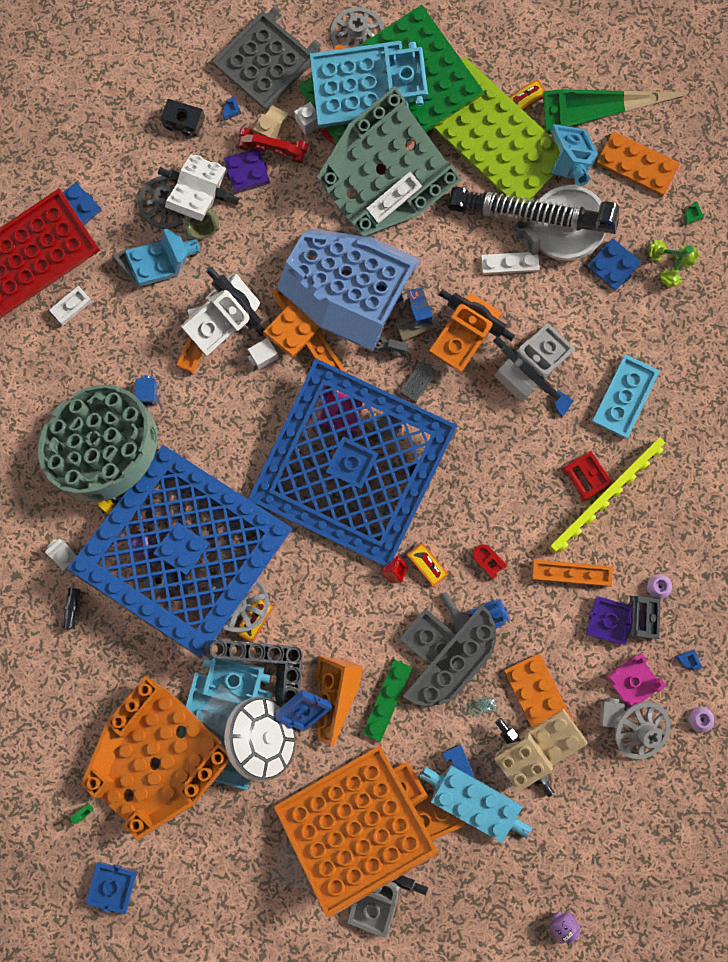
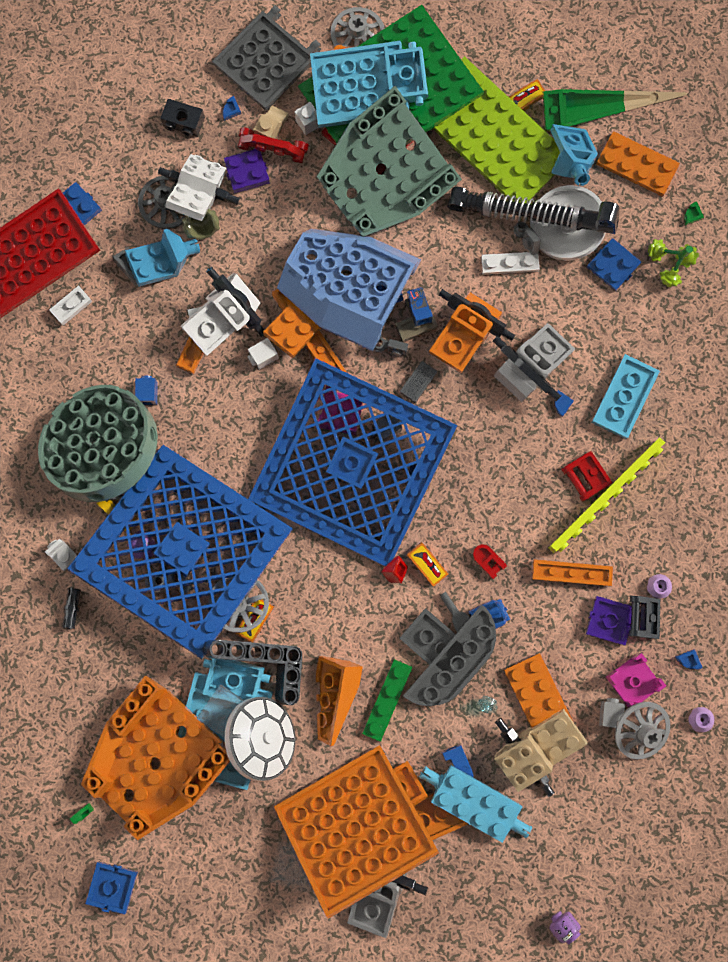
(302, 710): blue plate -> none
(394, 197): white plate -> none

